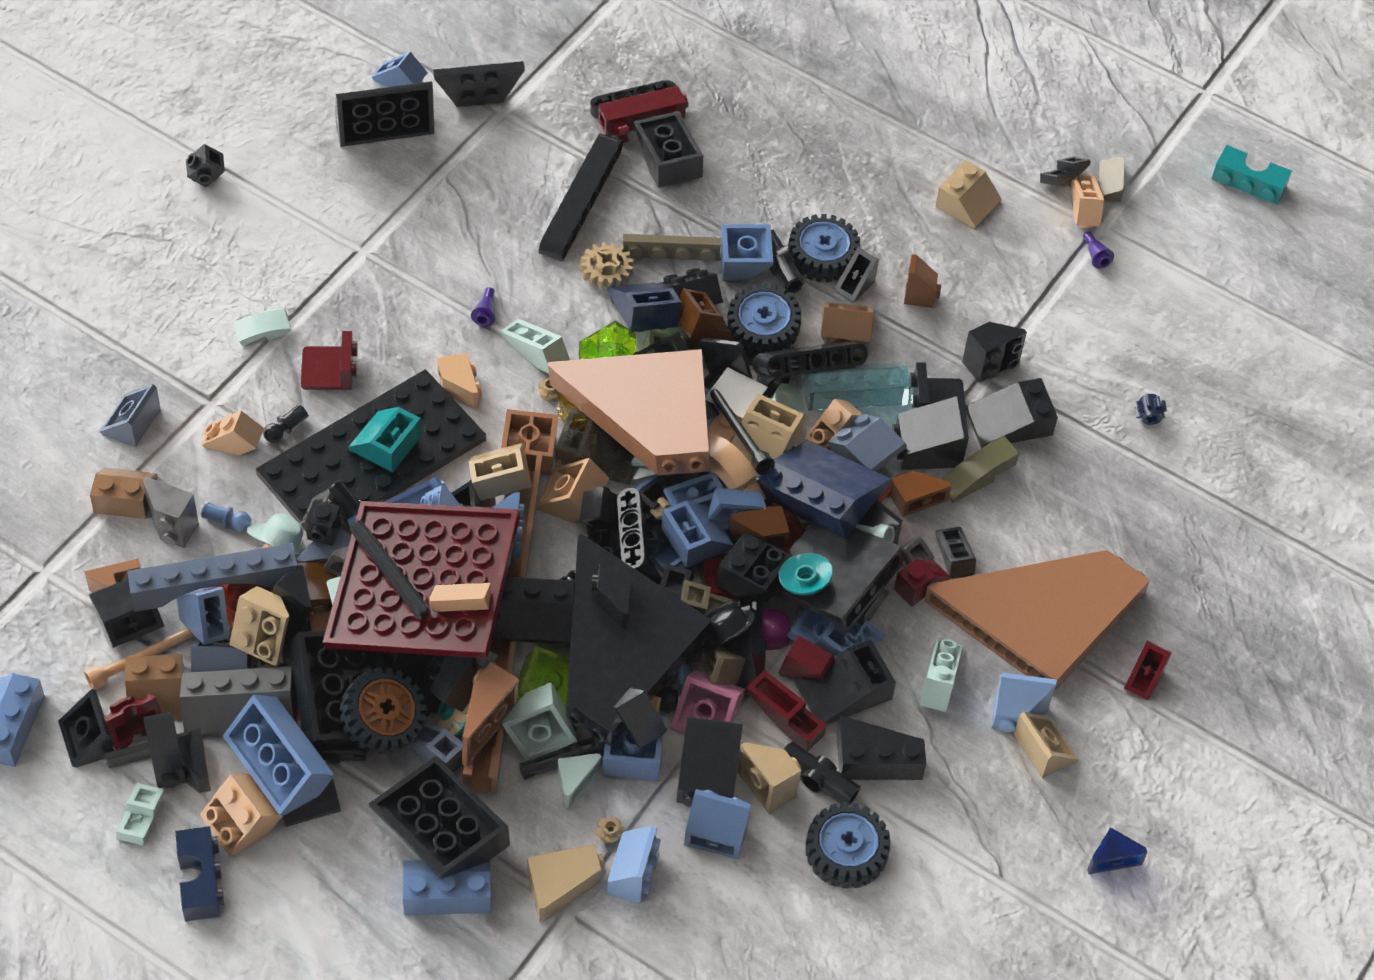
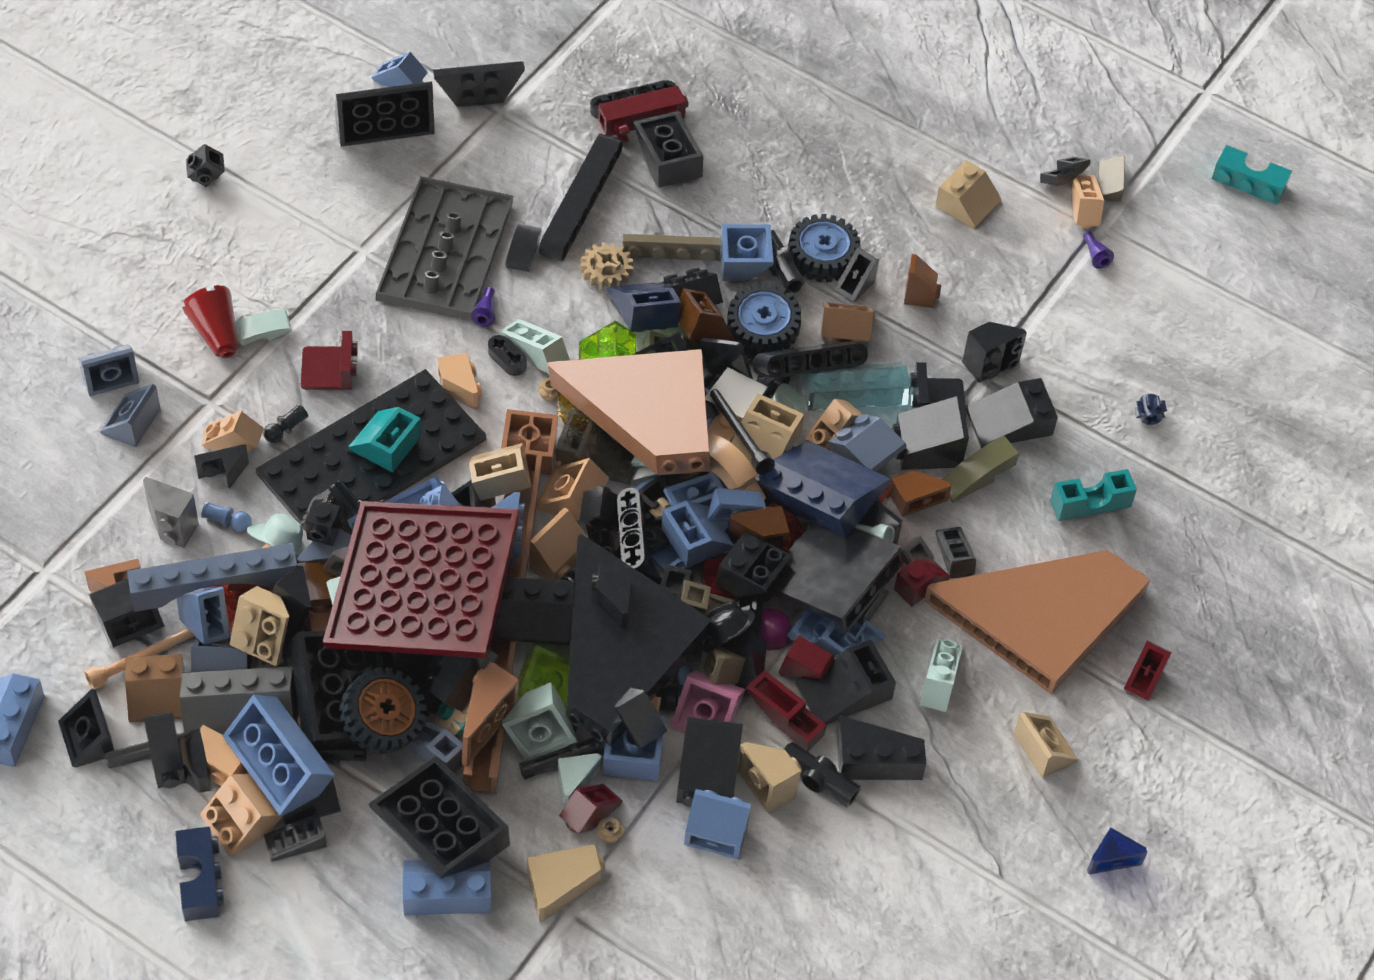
(109, 370): none -> sand blue slope
(120, 493): medium nougat slope -> none
(127, 719): dark red cylinder -> none
(140, 814): light aqua slope -> none
(214, 319): none -> red cone
(220, 756): none -> light nougat slope
(229, 461): none -> black slope
(308, 844): none -> black slope
(390, 570): black axle -> none
(445, 248): none -> dark grey piece
(460, 597): light nougat slope -> none
(504, 357): none -> black beam
(523, 247): none -> black slope
(555, 547): none -> light nougat slope
(589, 807): none -> dark red slope
(634, 864): light blue slope -> none
(805, 574): teal dish -> none
(845, 863): wheel -> none
(1018, 695): light blue slope -> none
(1112, 493): none -> teal arch

